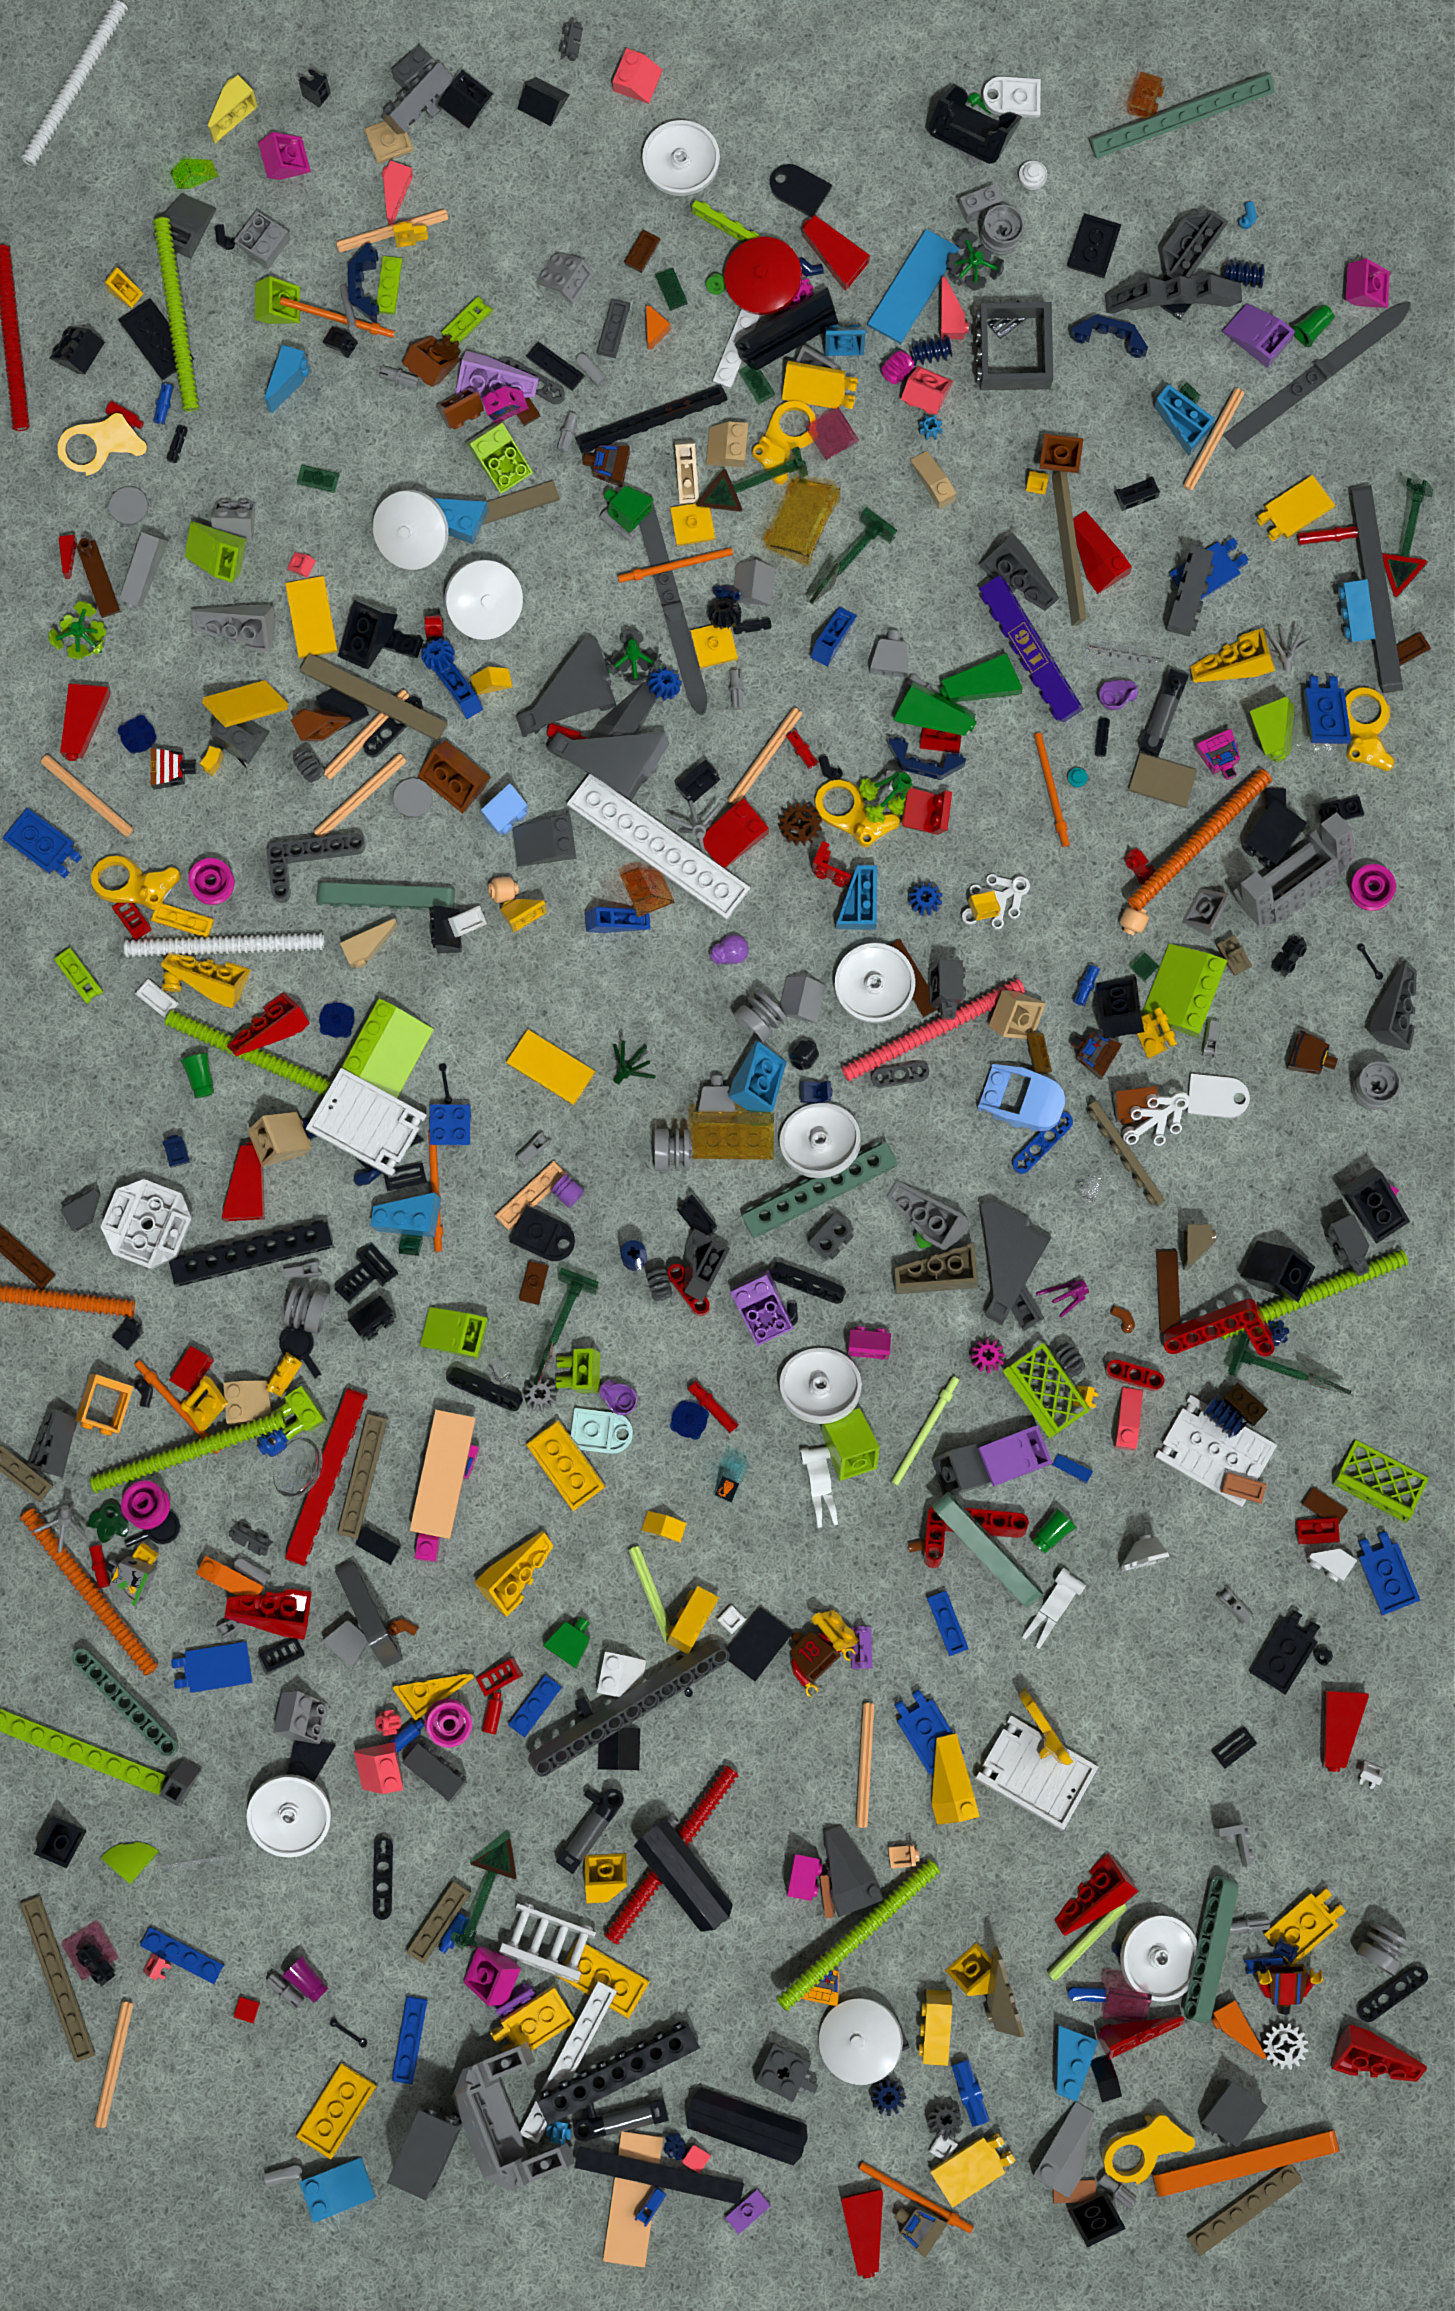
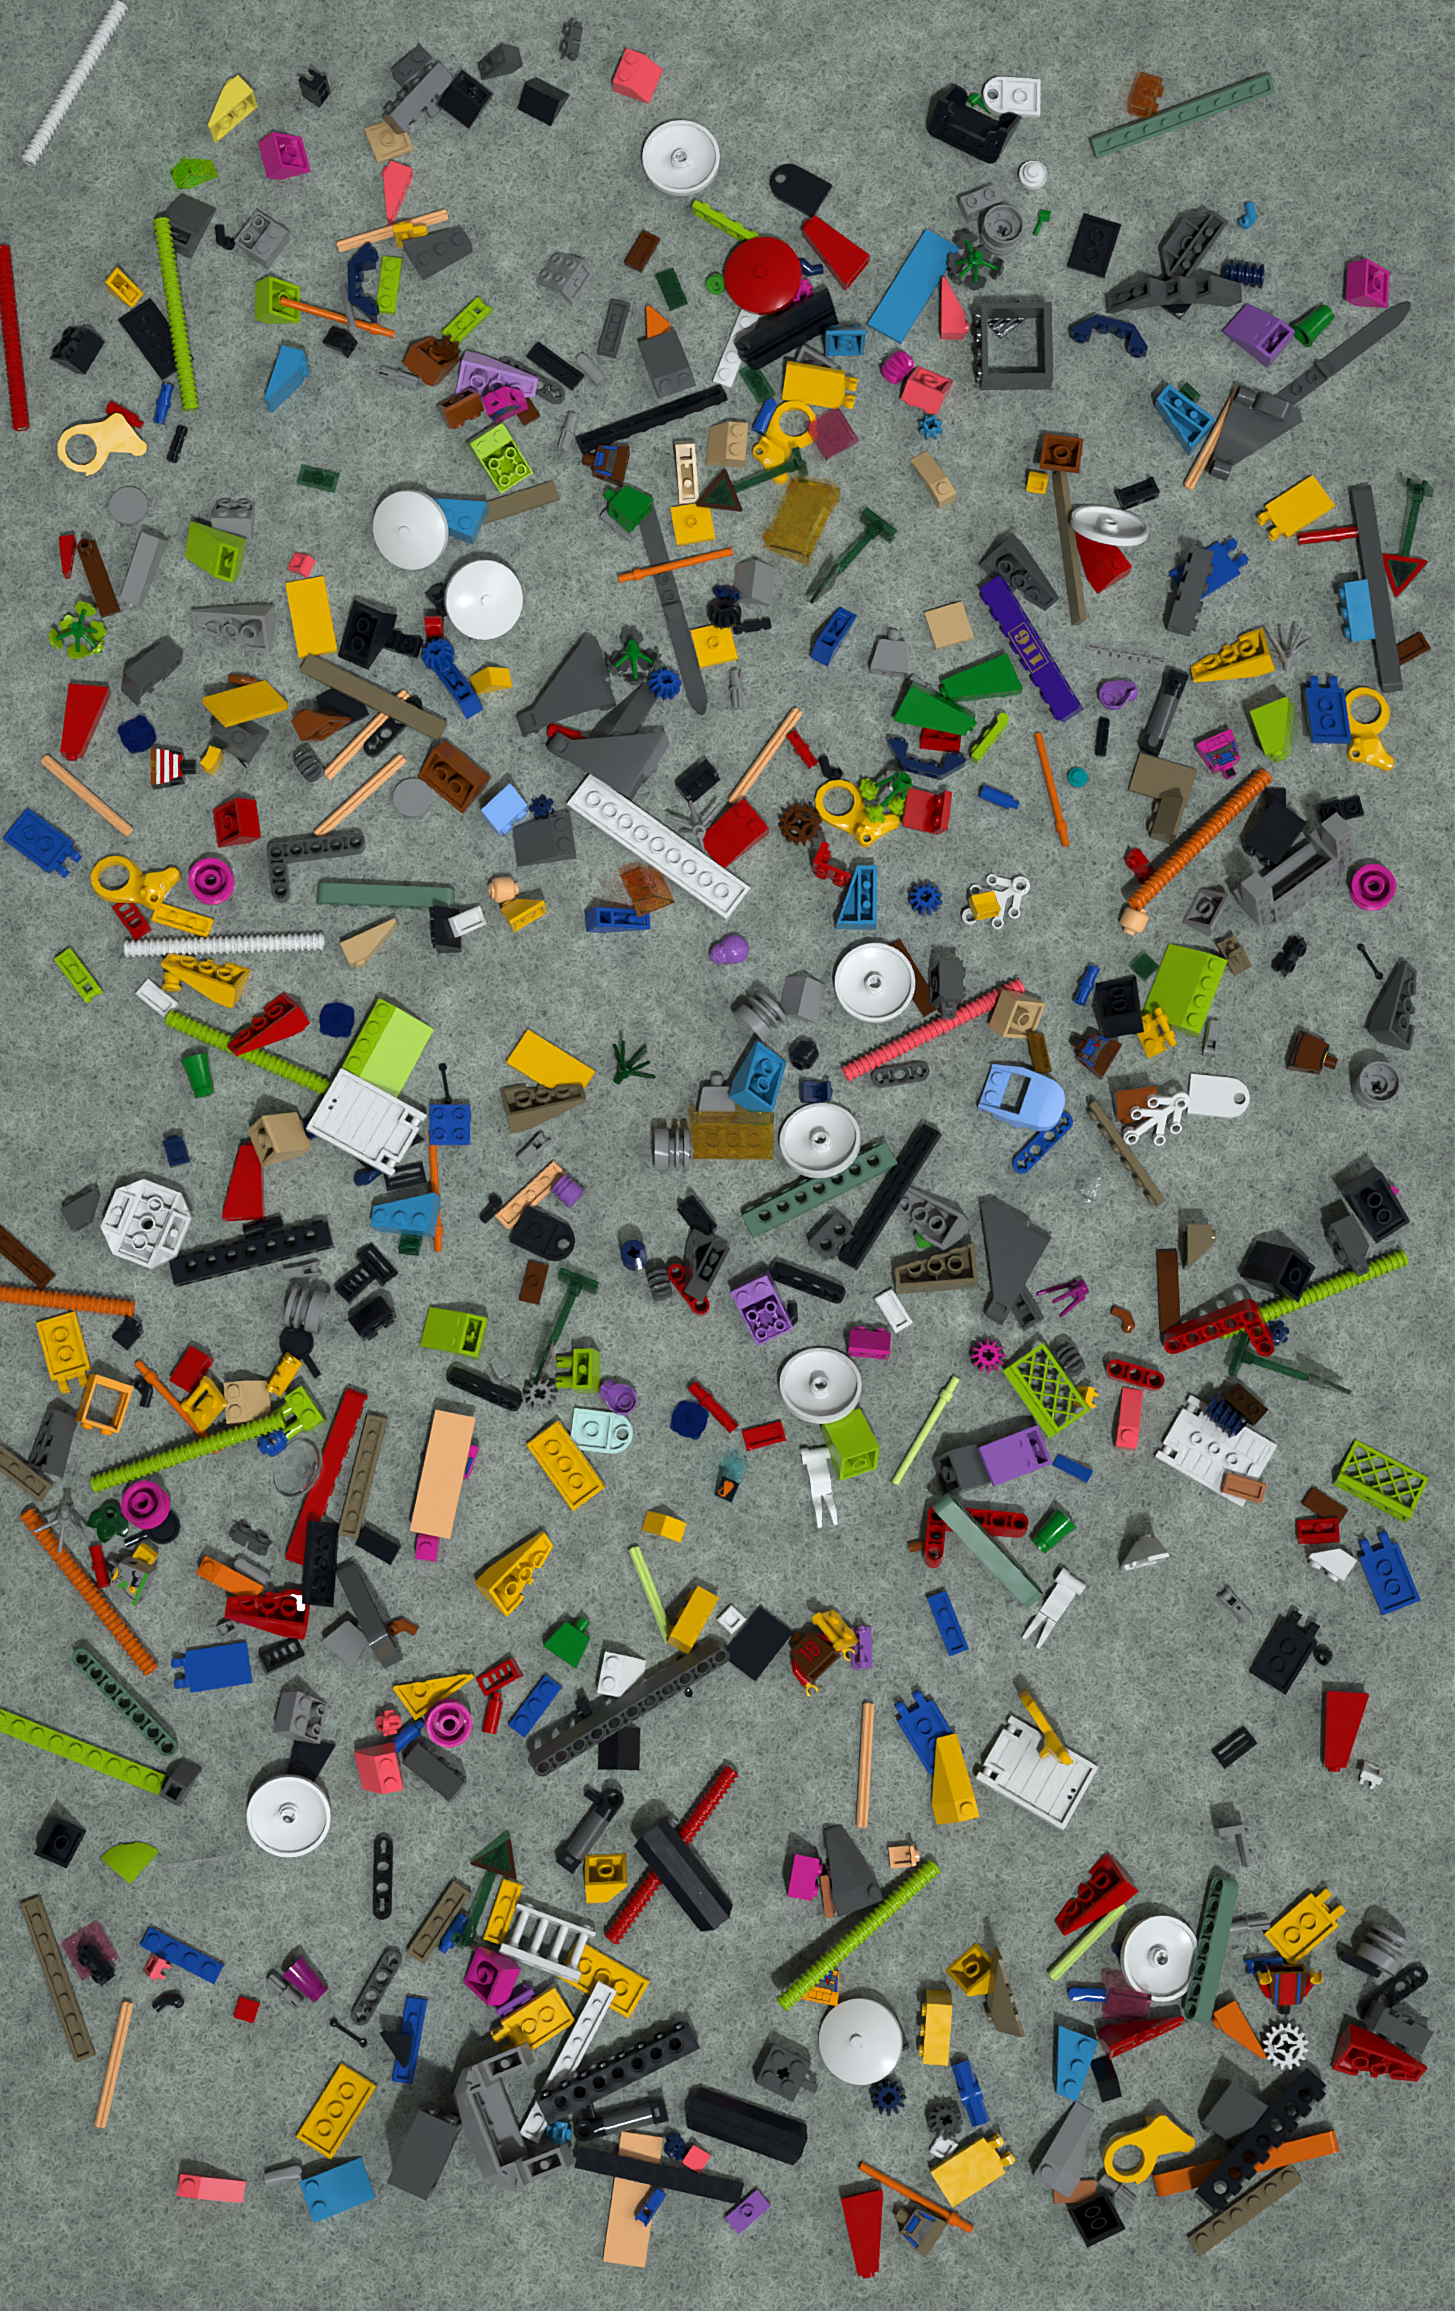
(64, 1350): none -> yellow tile
(150, 670): none -> dark grey wedge
(168, 1998): none -> black arm
(210, 2188): none -> coral slope
(236, 822): none -> red slope
(241, 680): none -> dark orange arm
(262, 1226): none -> black axle
(320, 1564): none -> black tile
(374, 1986): none -> dark grey beam
(399, 2044): none -> black slope
(436, 597): none -> black bracket
(437, 251): none -> dark grey wedge
(491, 1211): none -> black arm
(500, 62): none -> dark grey slope
(502, 1911): none -> yellow tile
(533, 1106): none -> dark tan wedge
(542, 811): none -> dark blue plant
(667, 364): none -> dark grey slope
(764, 1436): none -> red tile
(765, 416): none -> blue bar
(890, 1197): none -> black plate
(893, 1310): none -> white tile
(931, 350): dark blue piece -> none
(949, 625): none -> tan tile
(989, 737): none -> lime plate
(998, 798): none -> blue cylinder
(1044, 216): none -> green hand
(1109, 525): none -> white dish
(1168, 819): none -> dark tan slope
(1249, 425): none -> dark grey panel
(1285, 1949): dark blue bush -> none
(1306, 2082): none -> black brick
(1360, 1965): none -> black tile
(1396, 2027): none -> dark grey wedge

